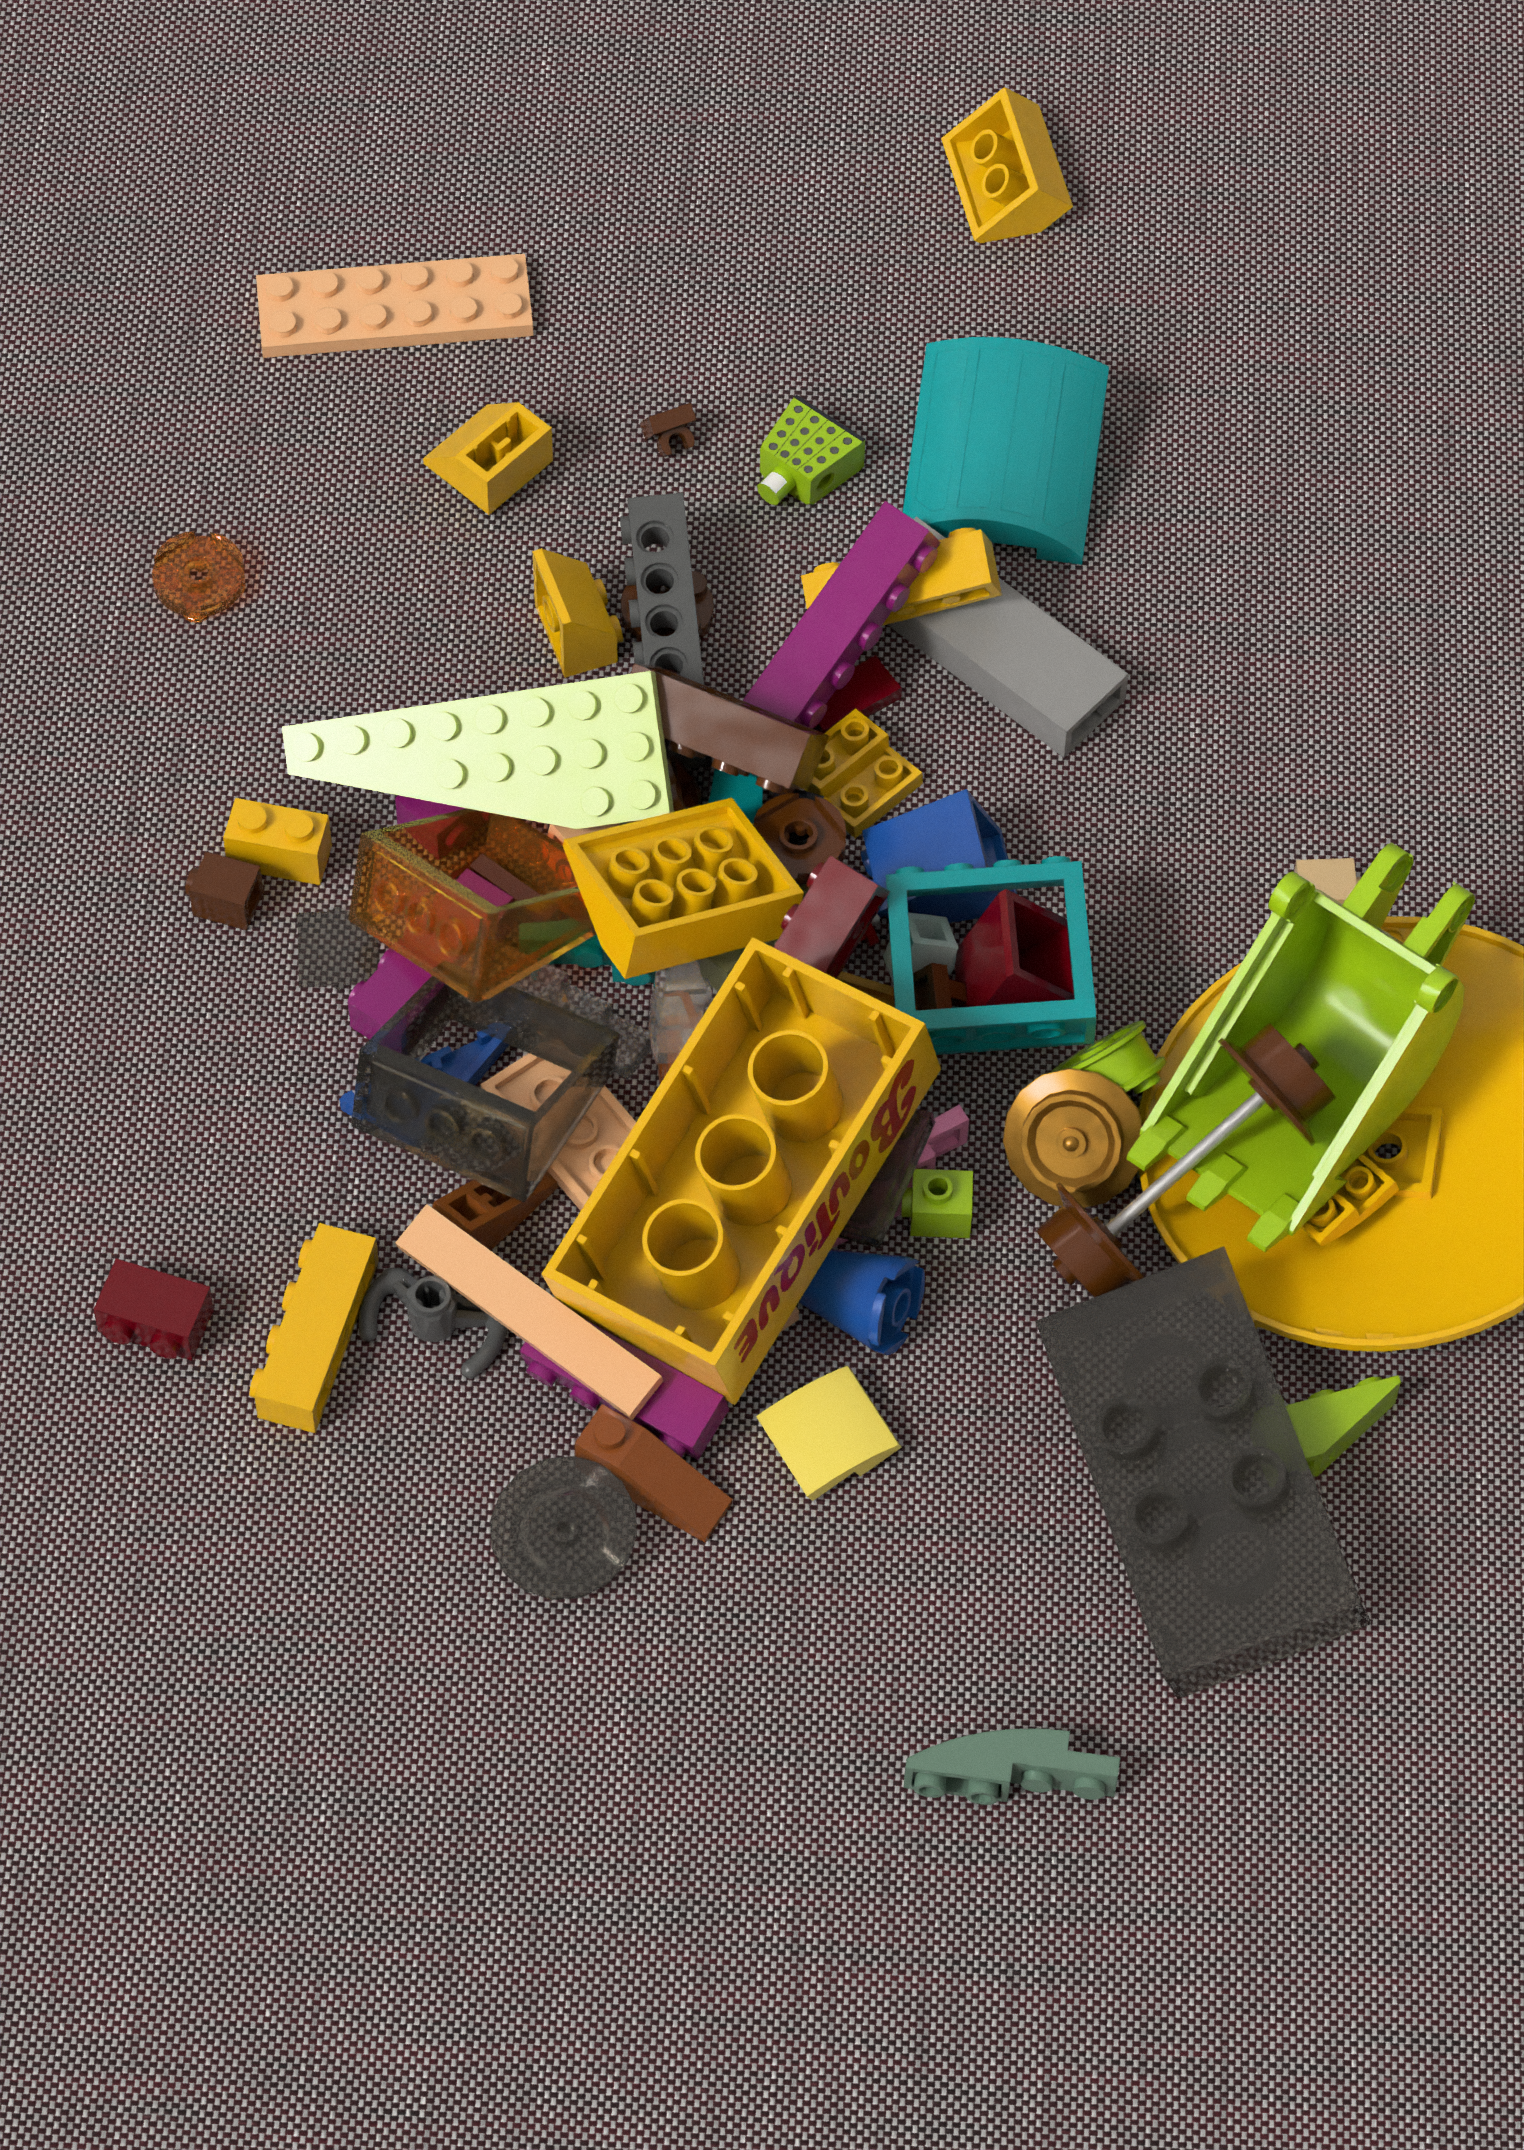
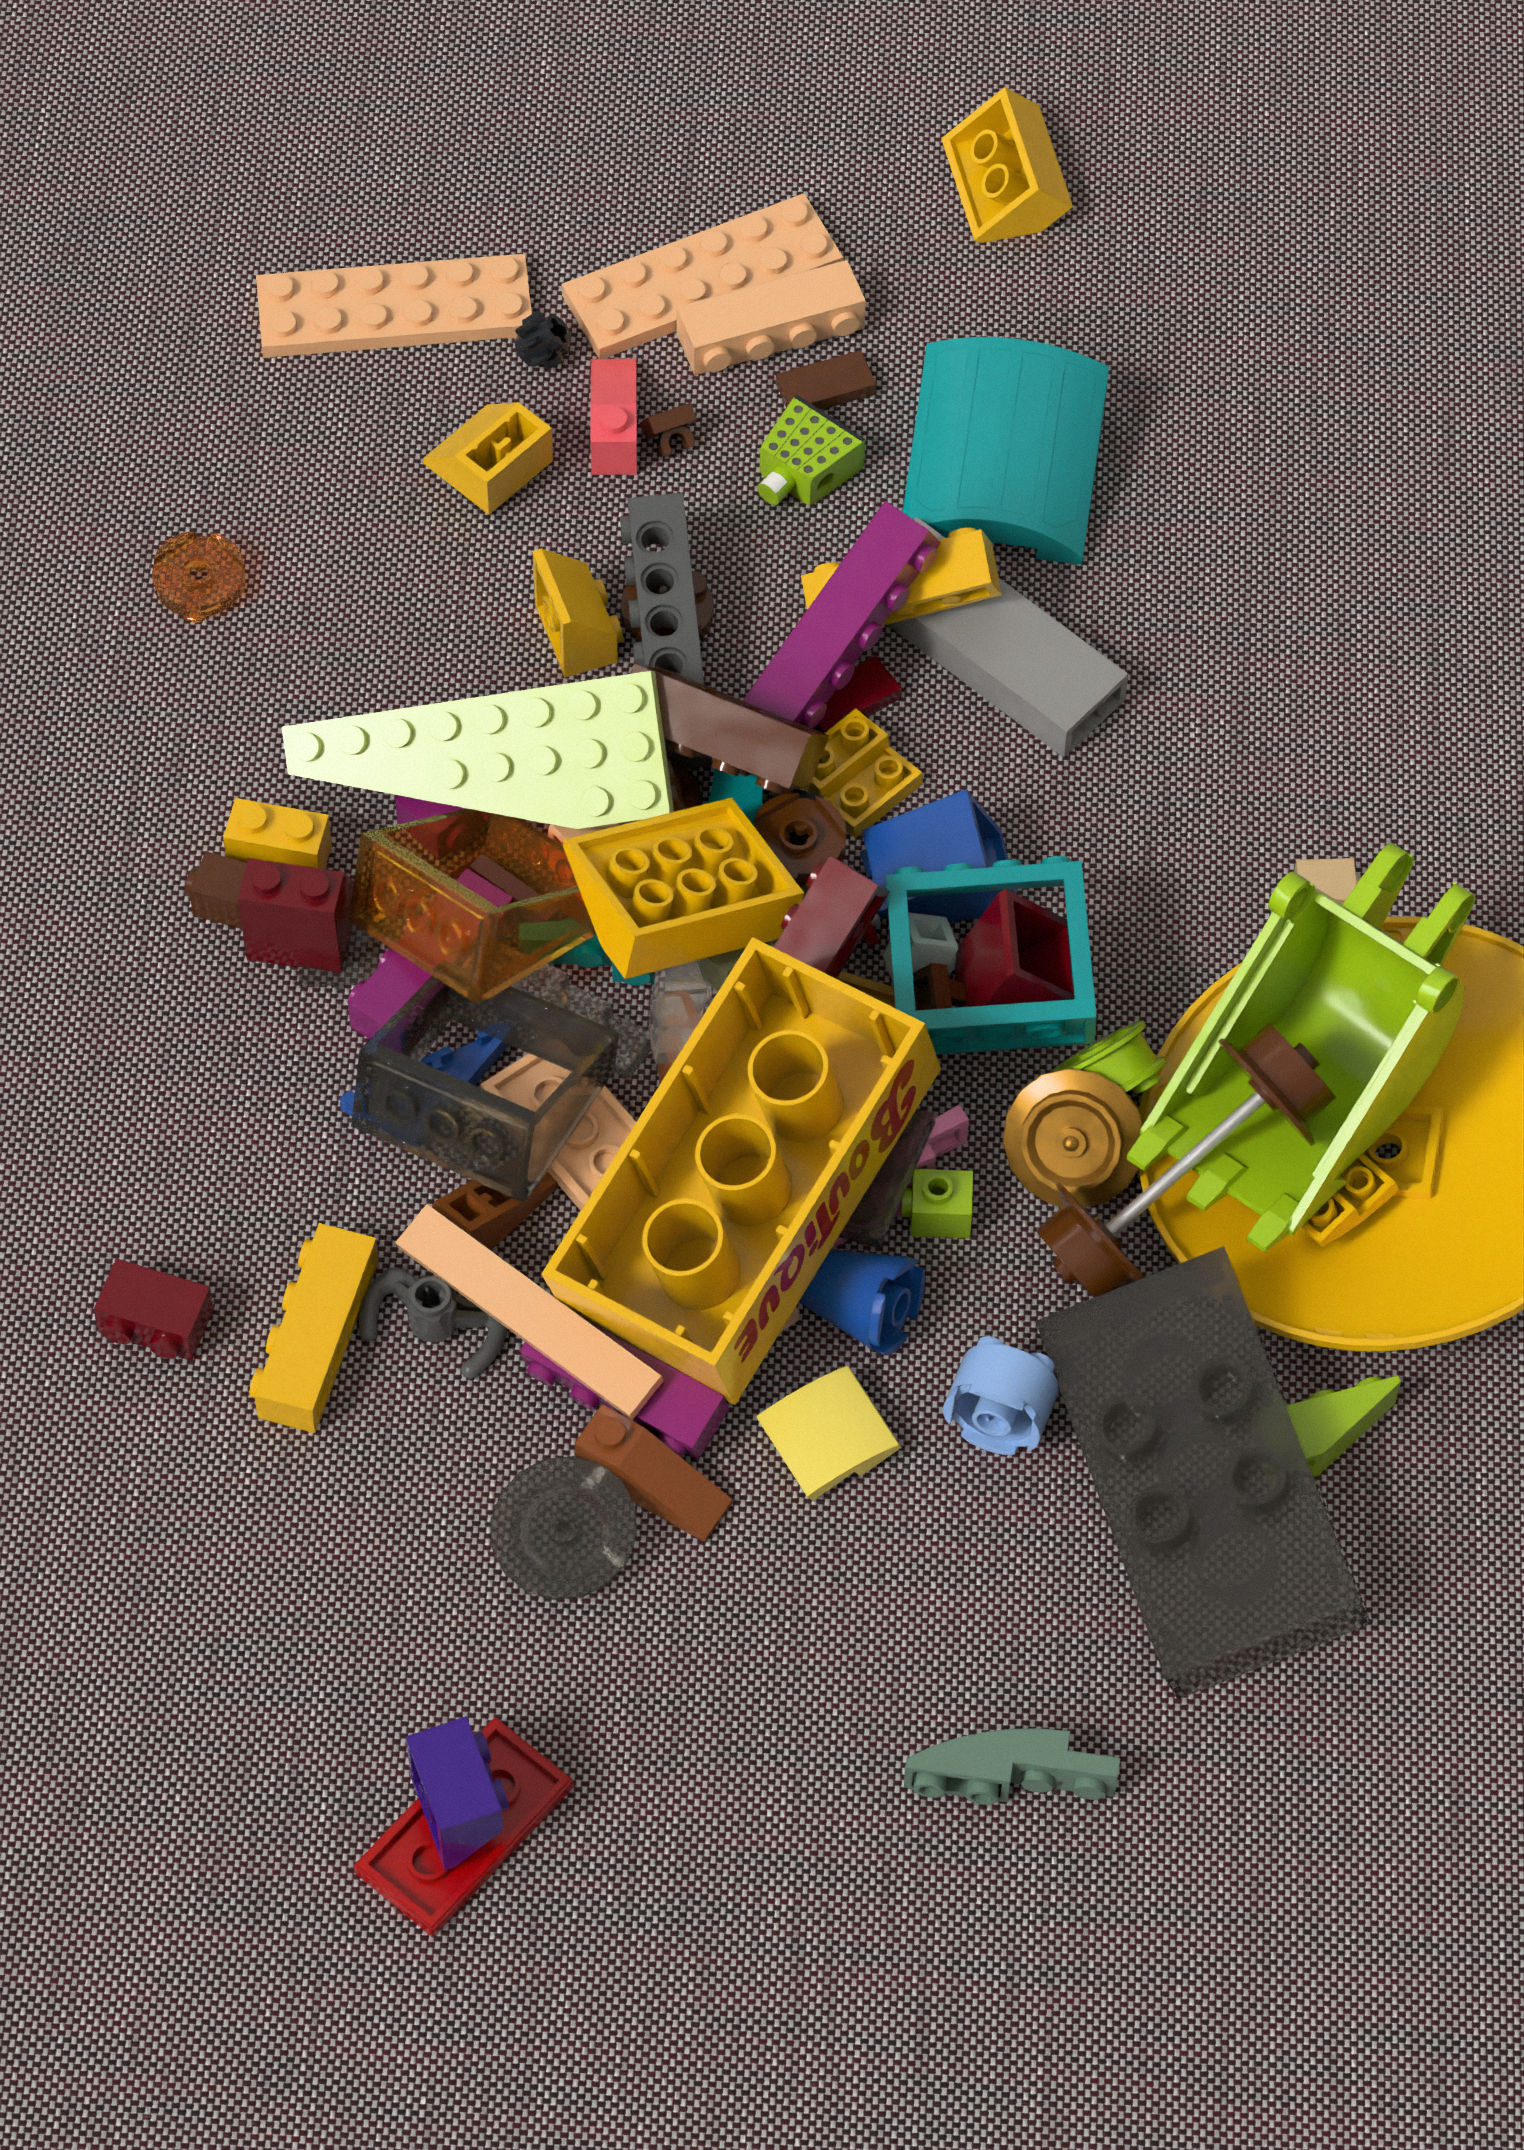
(295, 914): none -> dark red slope
(405, 1860): none -> red tile
(456, 1788): none -> dark purple slope
(542, 340): none -> black gear
(613, 417): none -> coral slope
(641, 295): none -> light nougat plate
(771, 317): none -> light nougat brick
(828, 381): none -> reddish brown tile
(1002, 1396): none -> light blue brick

